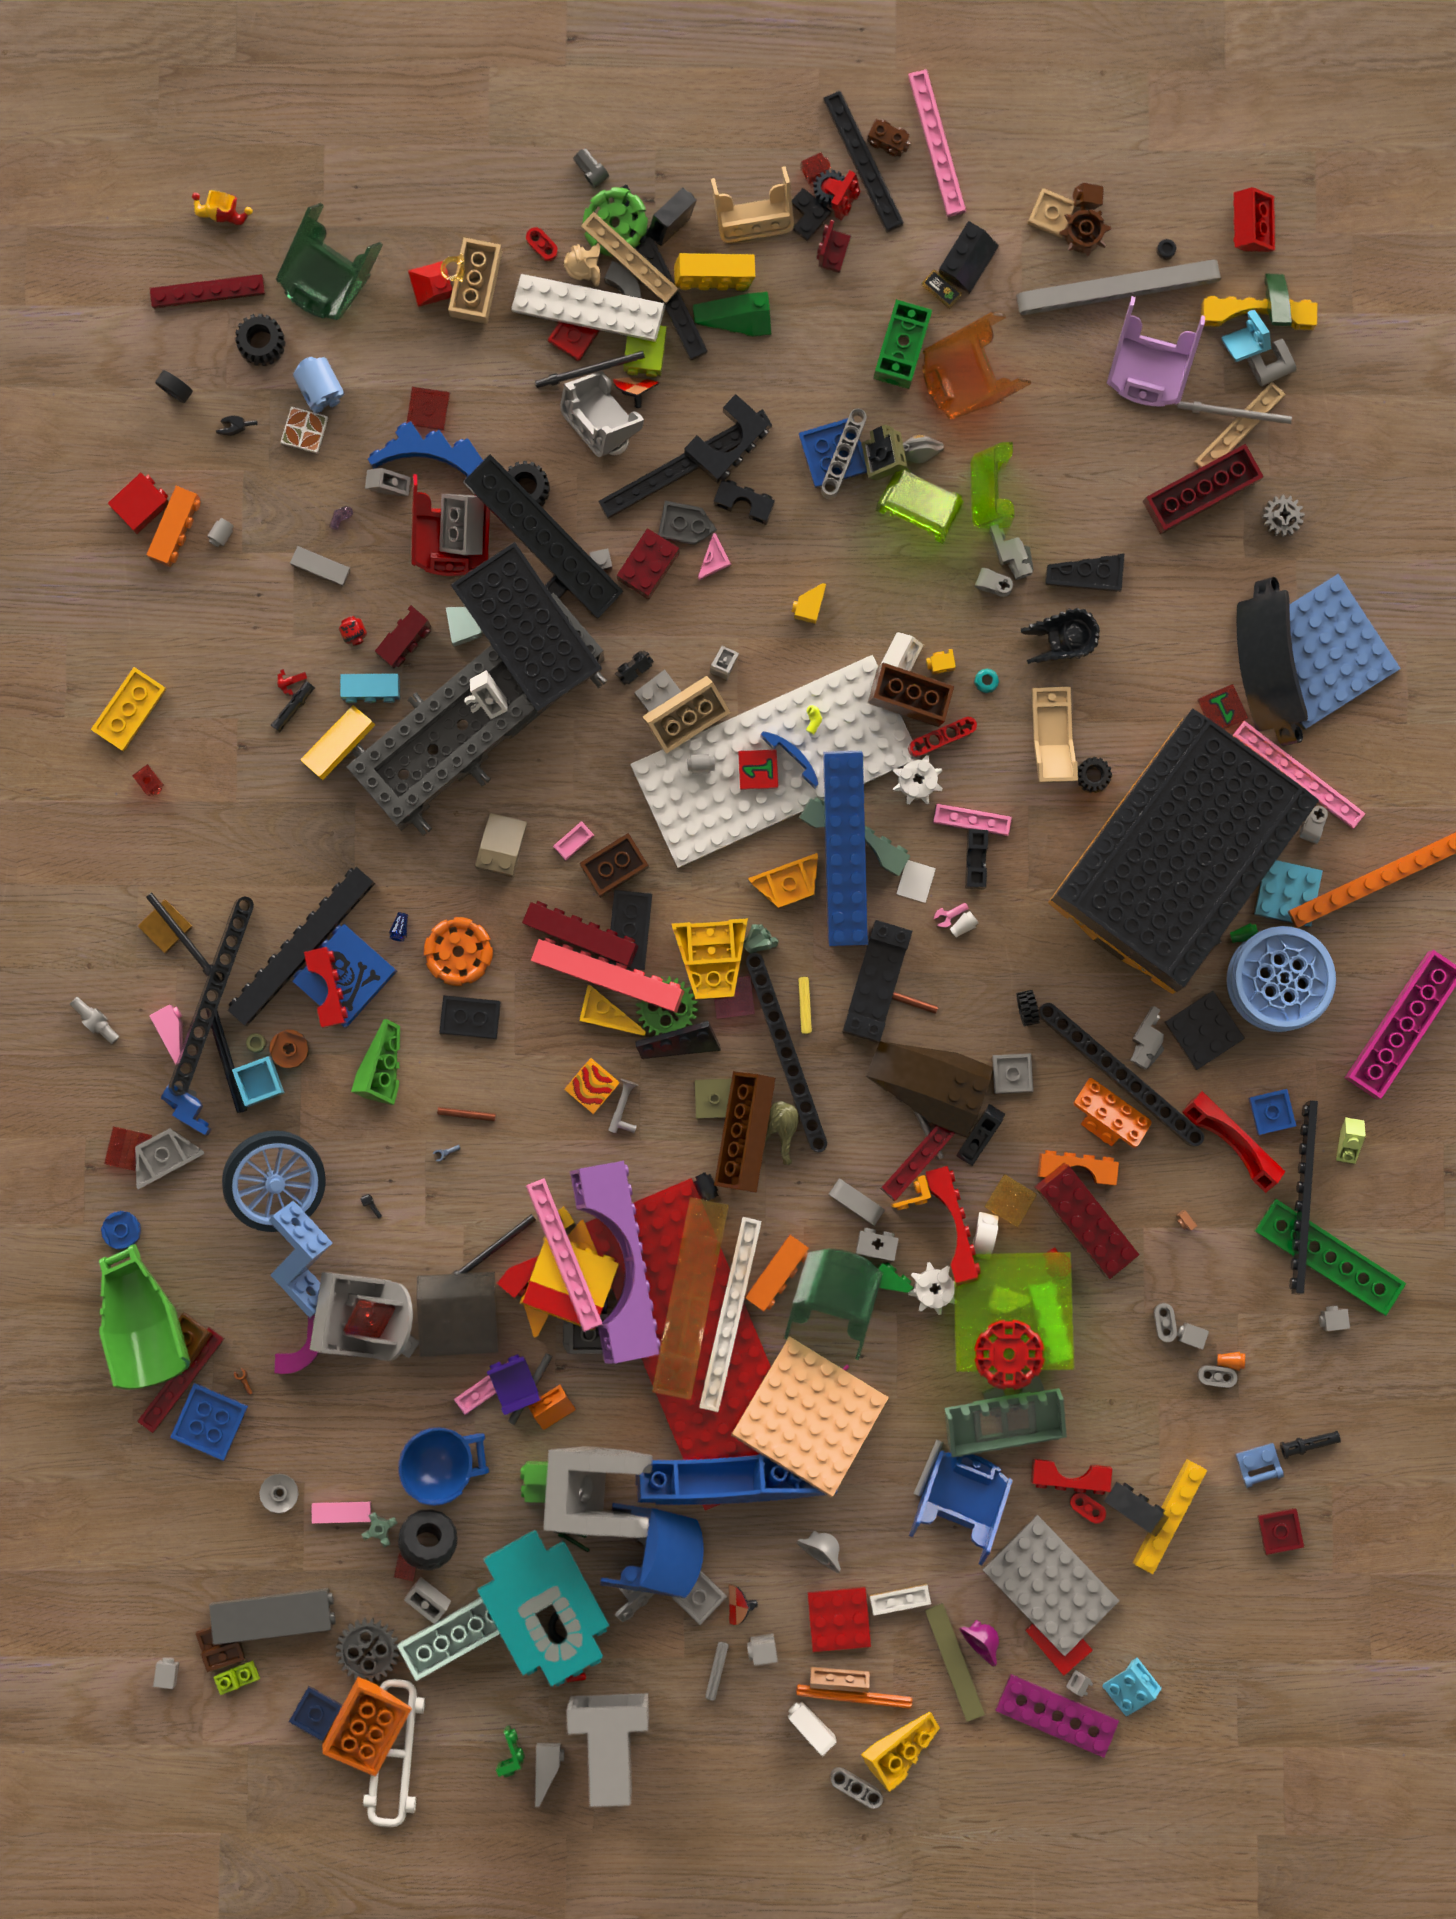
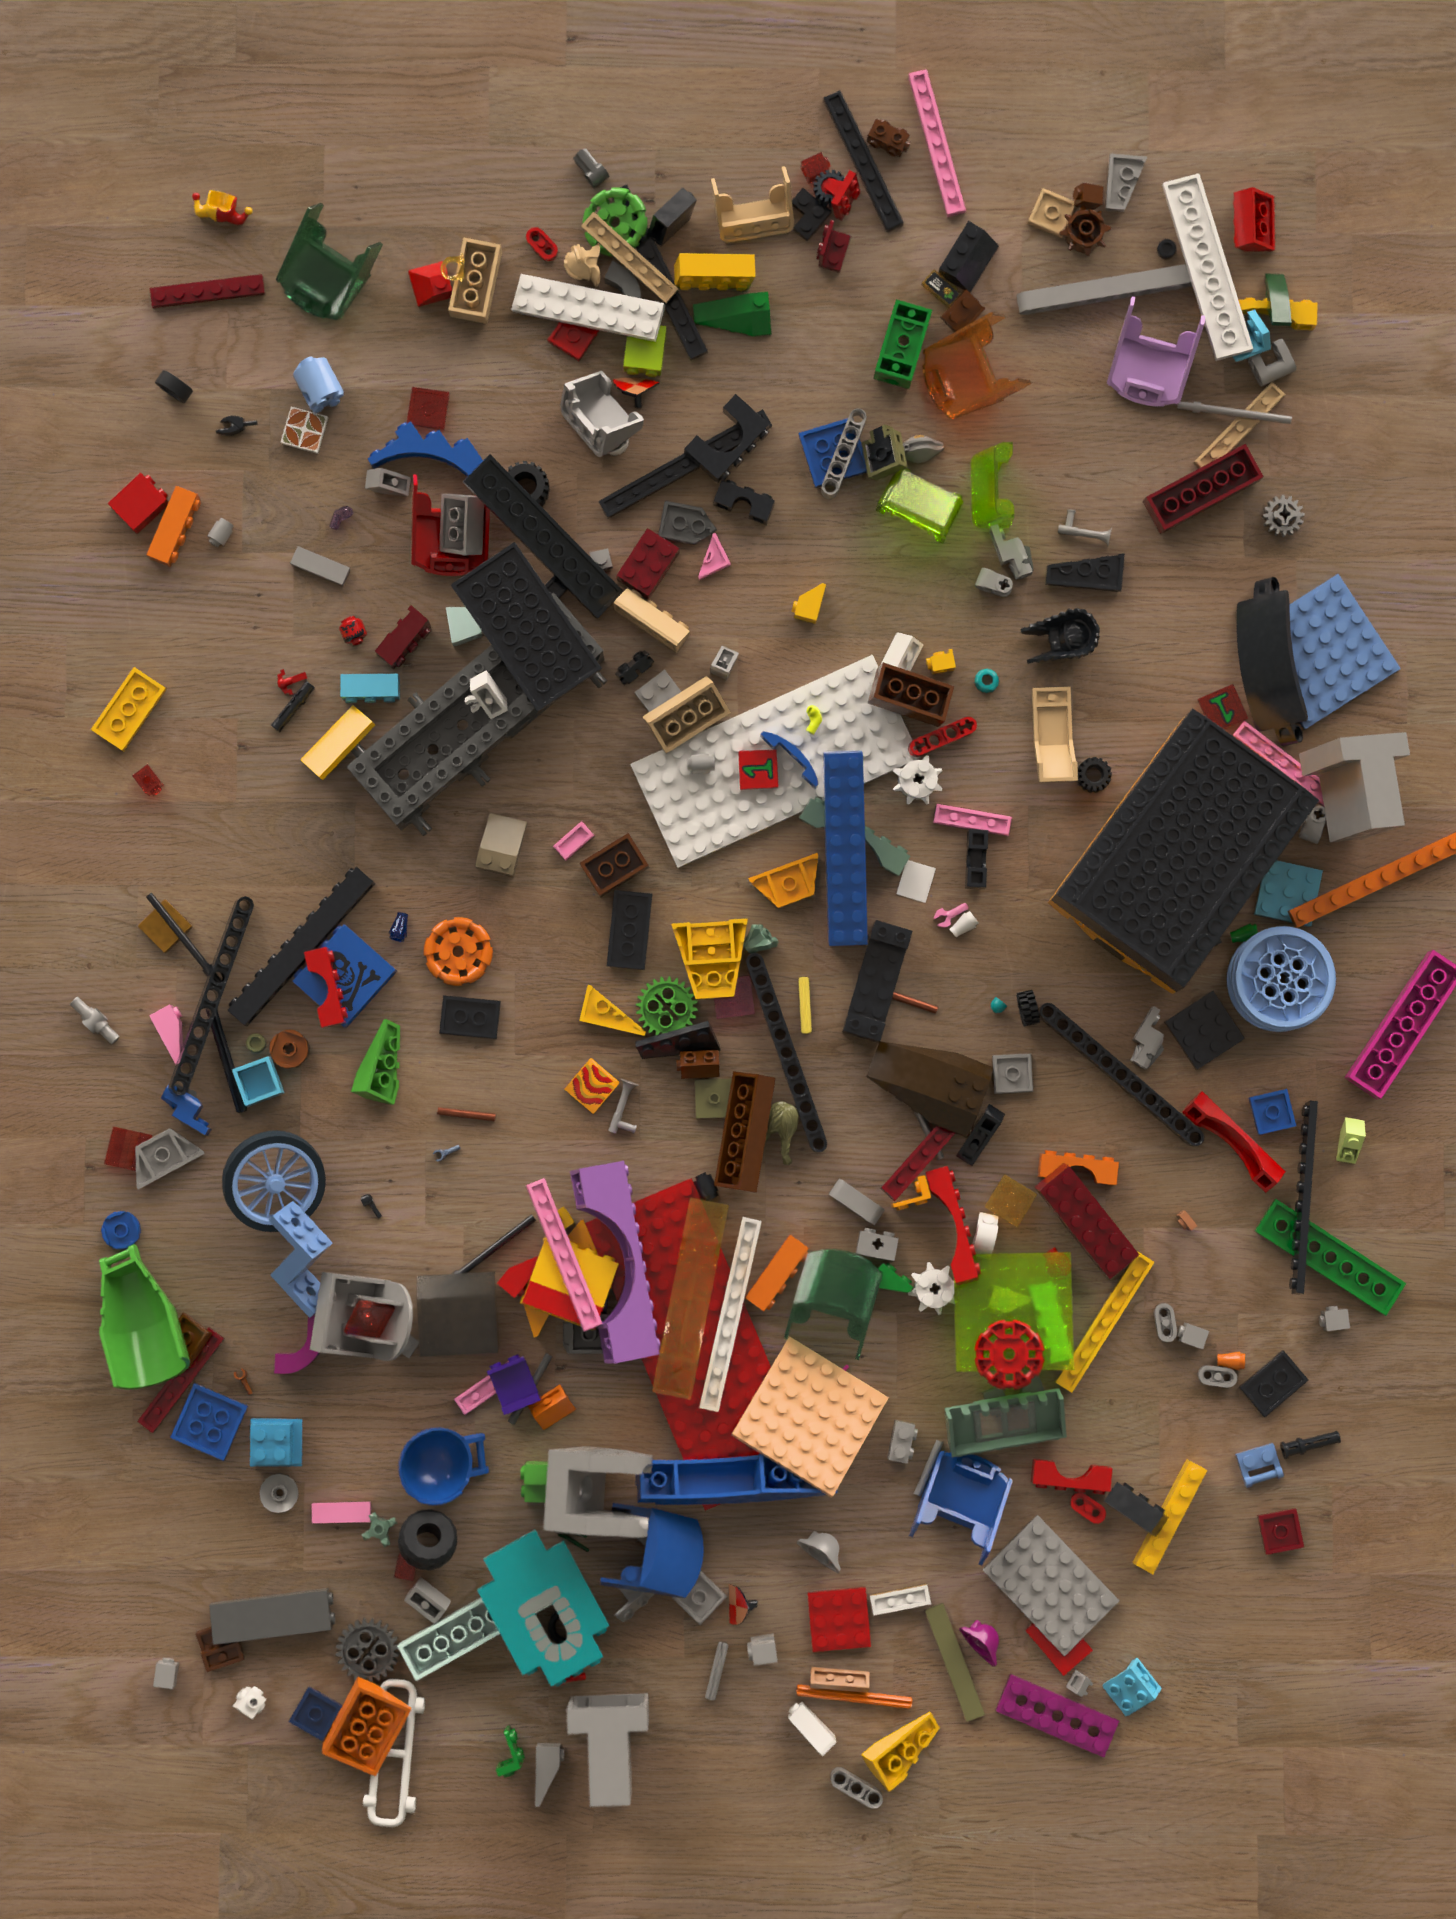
(236, 1677): lime slope -> none
(243, 1702): none -> white brick
(249, 329): black tyre -> none
(275, 1442): none -> dark azure piece
(555, 379): black bar -> none
(580, 934): dark red brick -> none
(606, 975): coral brick -> none
(652, 620): none -> tan slope
(699, 1064): none -> reddish brown brick
(901, 1441): none -> light grey brick
(962, 311): none -> reddish brown plate
(997, 1005): none -> teal hinge
(1069, 530): none -> light grey piece
(1105, 1321): none -> yellow plate
(1110, 1115): orange bracket -> none
(1122, 178): none -> light grey wing
(1207, 267): none -> white plate
(1273, 1383): none -> black tile
(1358, 783): none -> light grey piece

